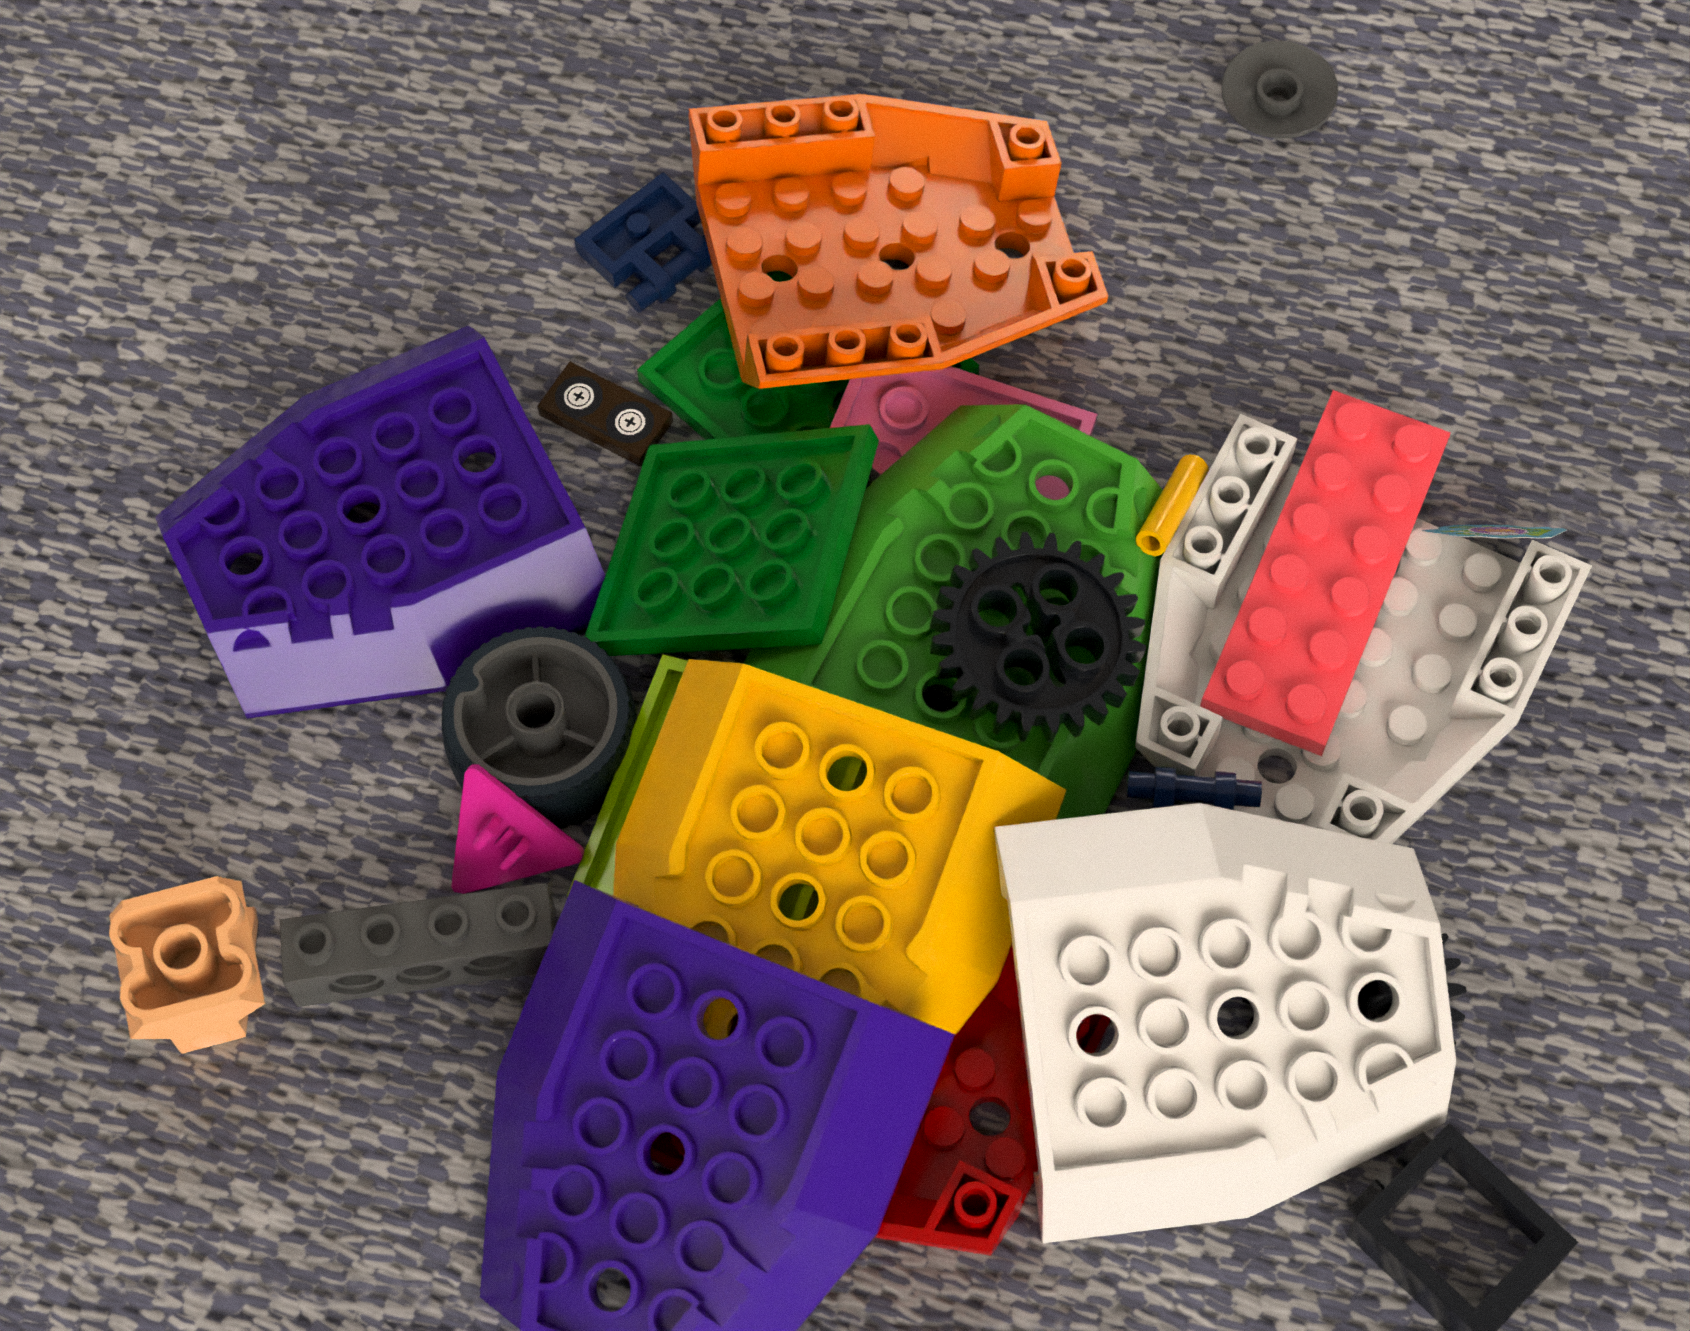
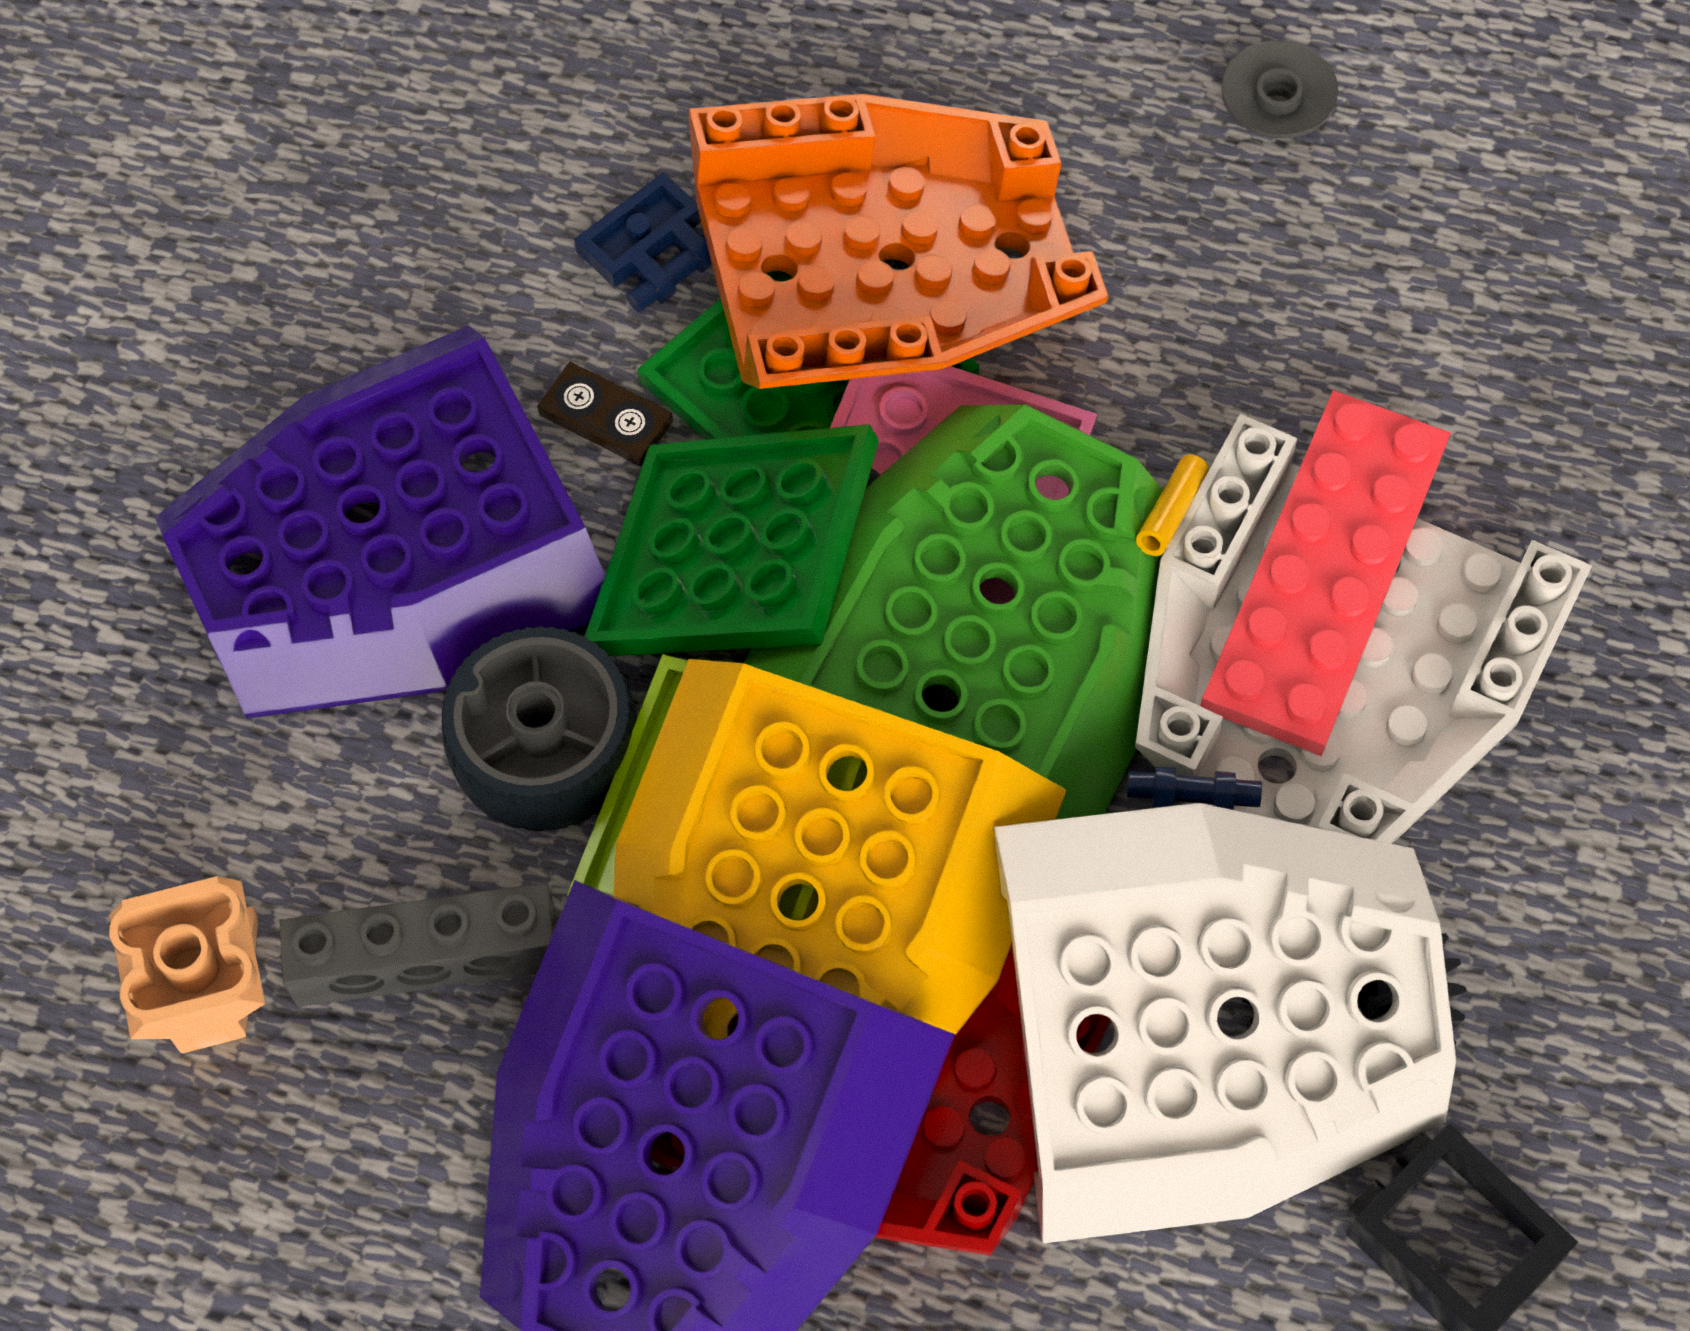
(504, 837): dark pink piece -> none
(1090, 620): black gear -> none
(1497, 531): sticker -> none

